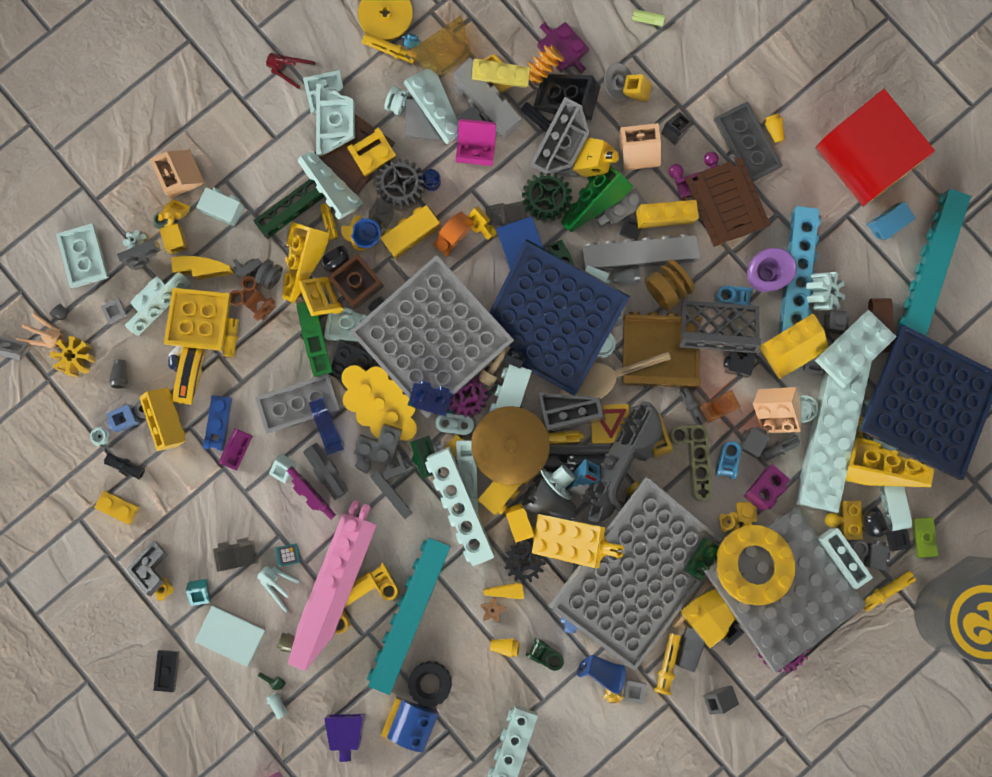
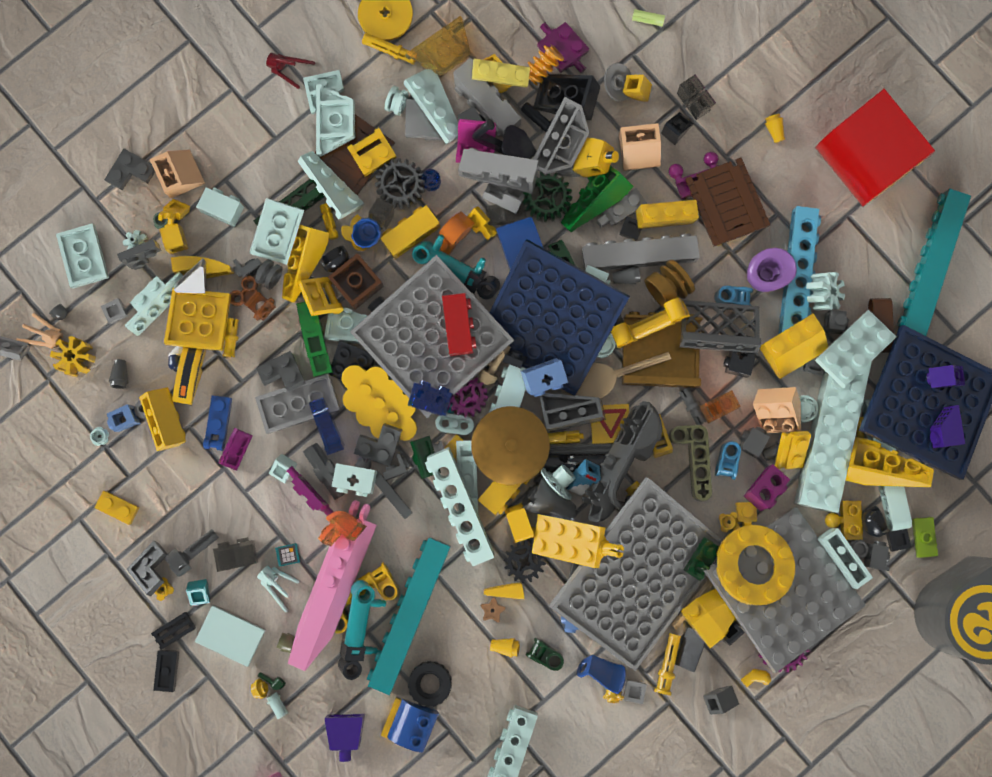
(124, 466): black pin -> none
(126, 166): none -> dark grey plate
(159, 639): none -> black tile
(180, 562): none -> dark grey piece
(194, 280): none -> slope
(259, 689): none -> yellow plate
(276, 231): none -> light aqua plate
(282, 367): none -> dark grey plate
(341, 524): none -> clear orange brick
(353, 646): none -> teal piece
(365, 476): none -> light aqua brick
(411, 40): dark azure plate -> none
(458, 324): none -> red brick
(471, 277): none -> teal piece
(499, 169): none -> light grey wedge
(504, 197): none -> light grey slope
(514, 142): none -> black piece
(533, 377): none -> medium blue brick
(674, 311): none -> yellow piece
(693, 97): none -> clear smoke hips
(748, 140): dark grey tile -> none
(756, 675): none -> yellow arm
(792, 450): none -> yellow plate
(880, 595): yellow pin -> none
(891, 220): dark azure hinge -> none
(946, 376): none -> dark purple slope
(947, 428): none -> dark purple slope

